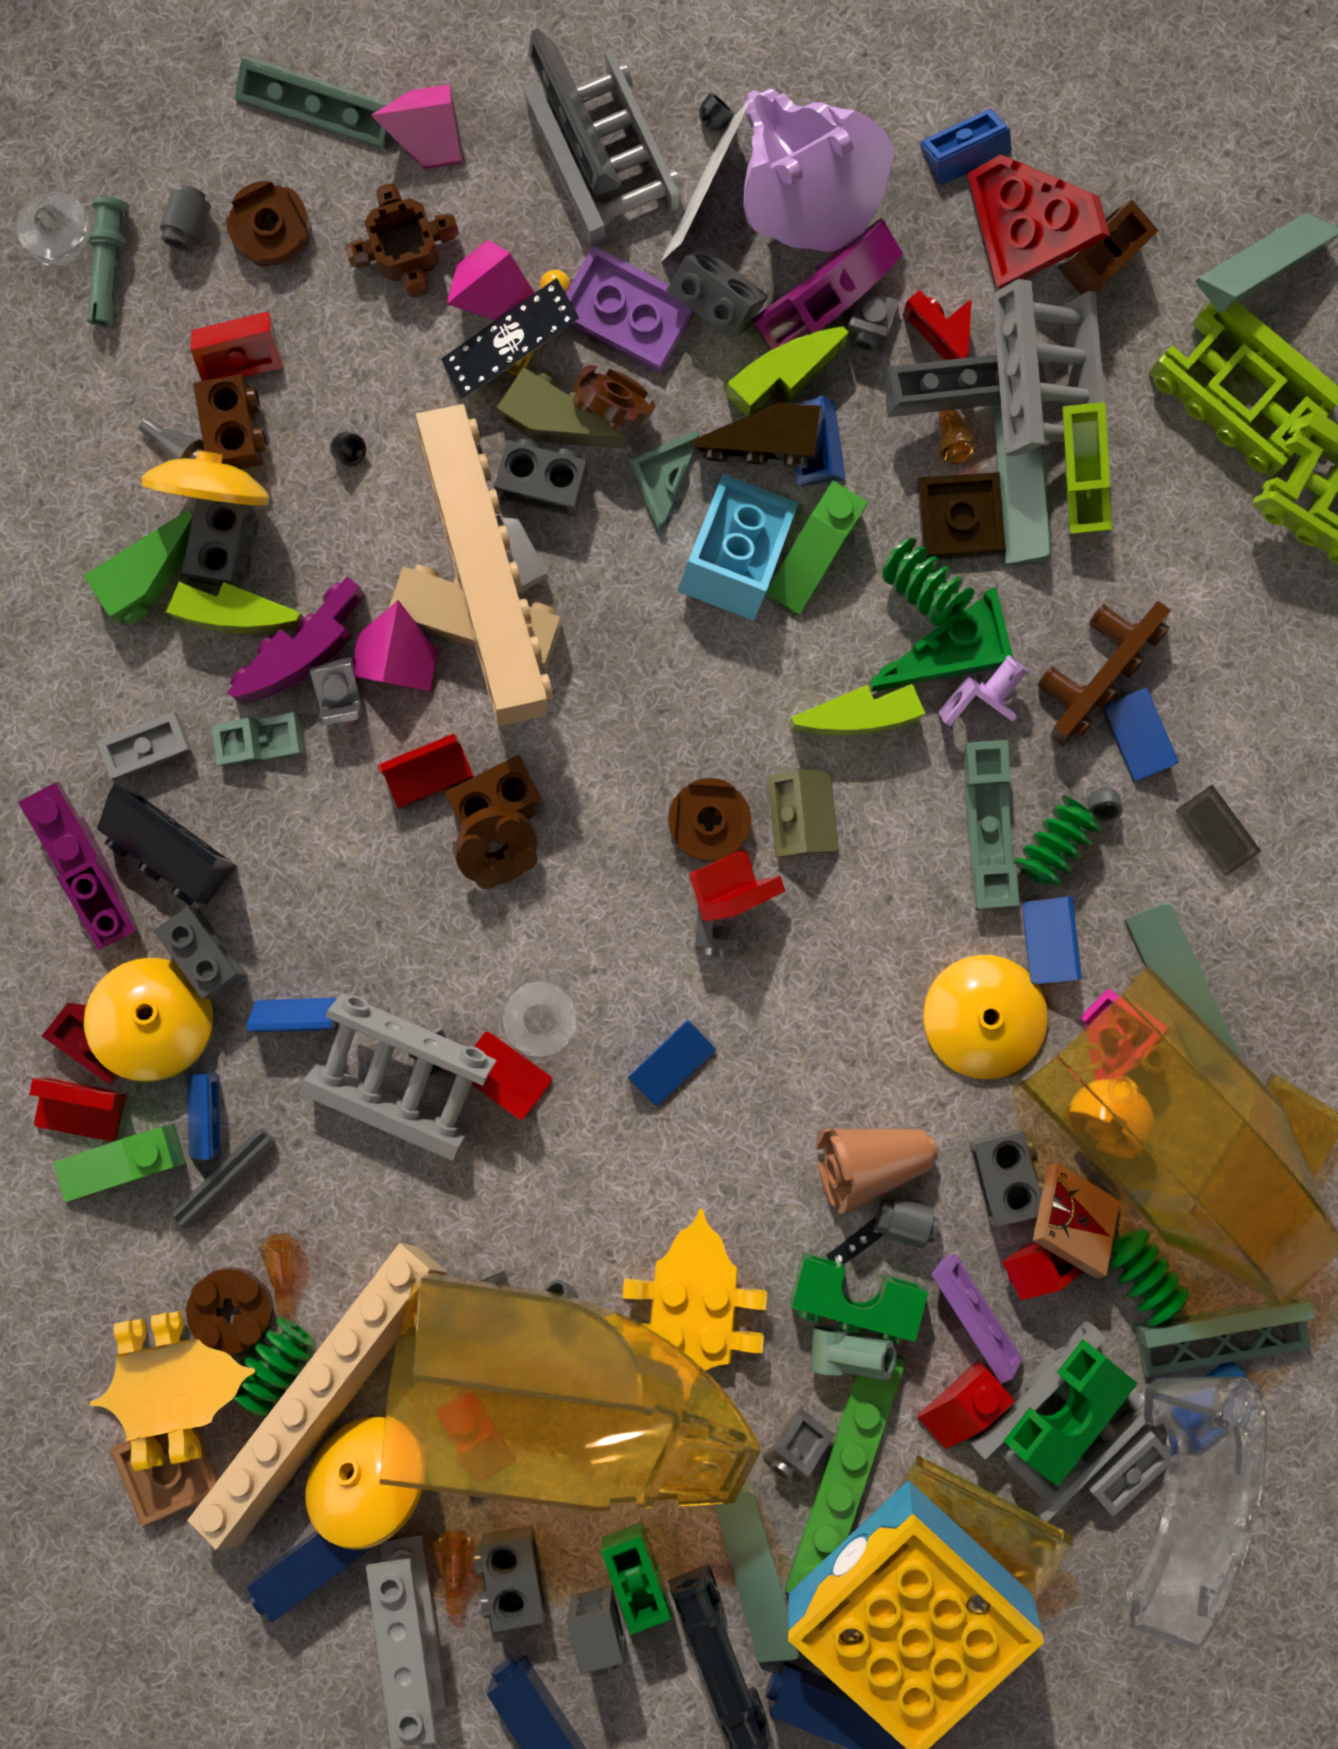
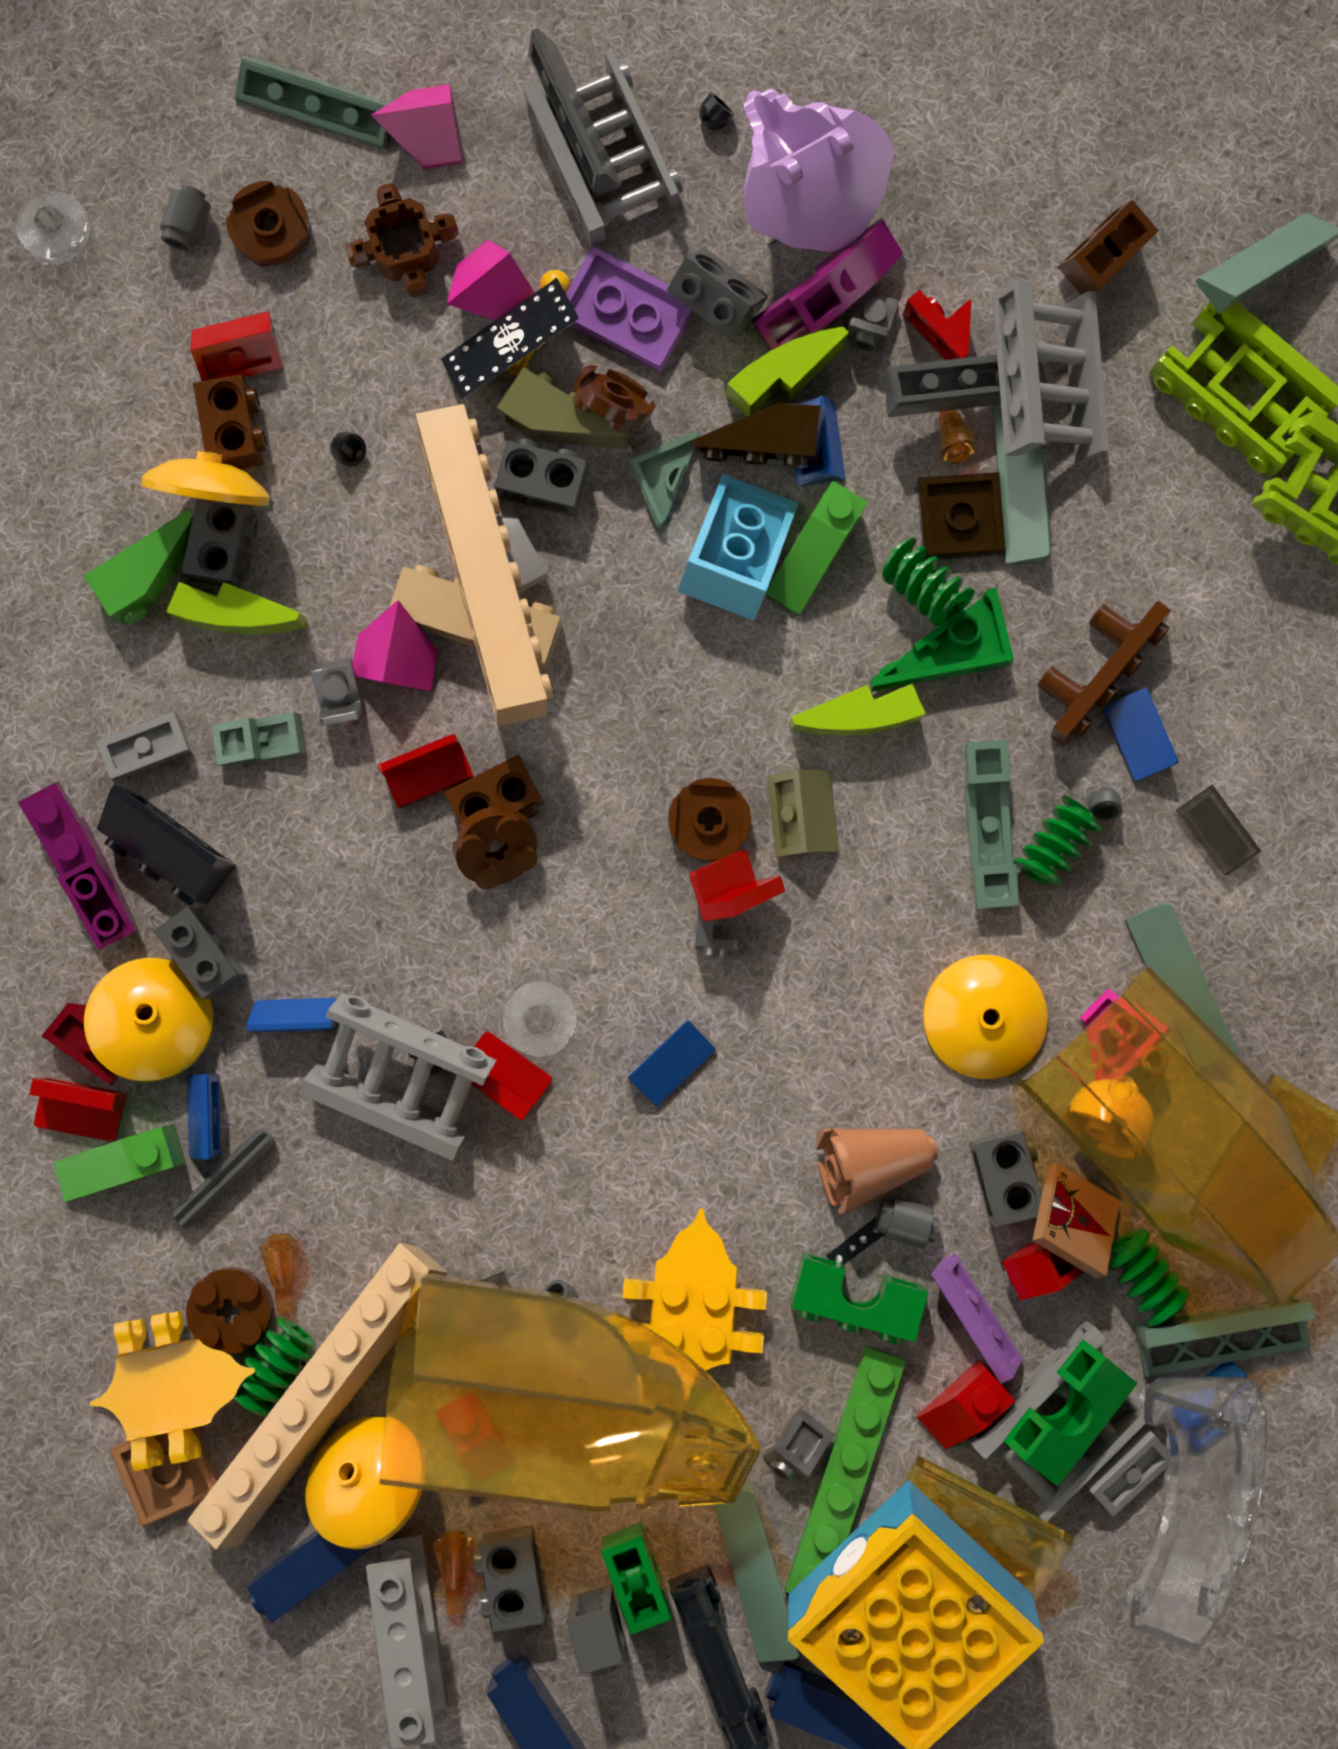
(107, 243): sand green pin -> none
(172, 443): dark grey cone -> none
(288, 660): magenta slope -> none
(705, 181): white sticker -> none
(841, 1353): sand green piece -> none
(967, 146): blue slope -> none
(992, 692): lavender bracket -> none
(1032, 218): red plate -> none
(1051, 940): blue slope -> none
(1087, 467): lime slope -> none

